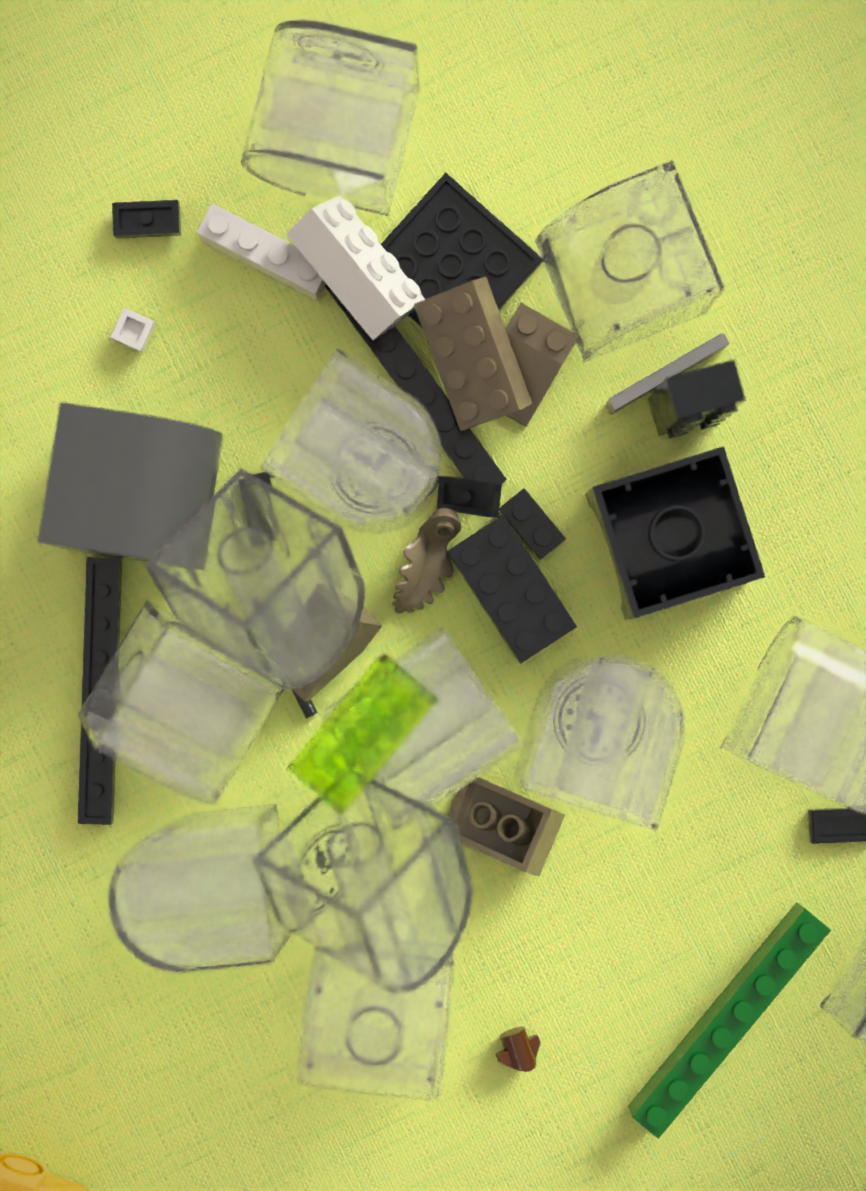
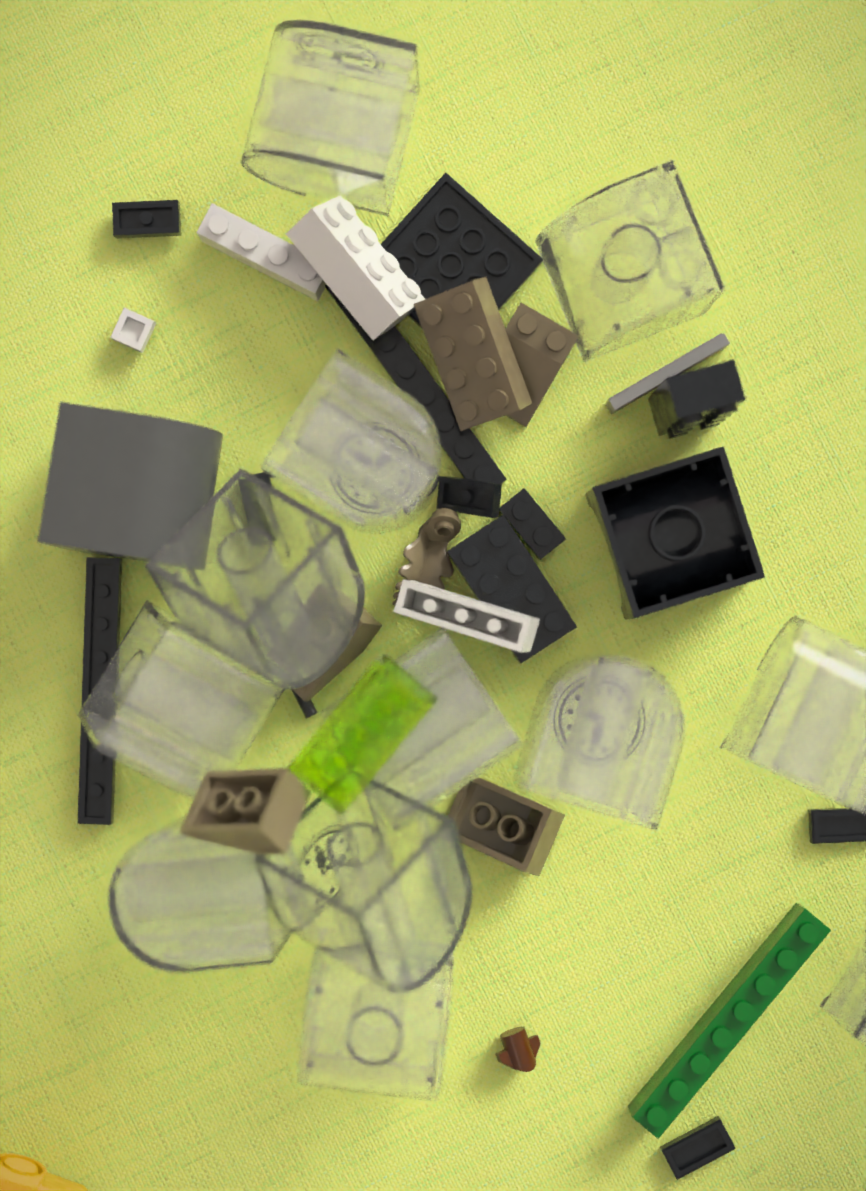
(247, 809): none -> dark tan slope
(466, 615): none -> white brick
(697, 1147): none -> black tile

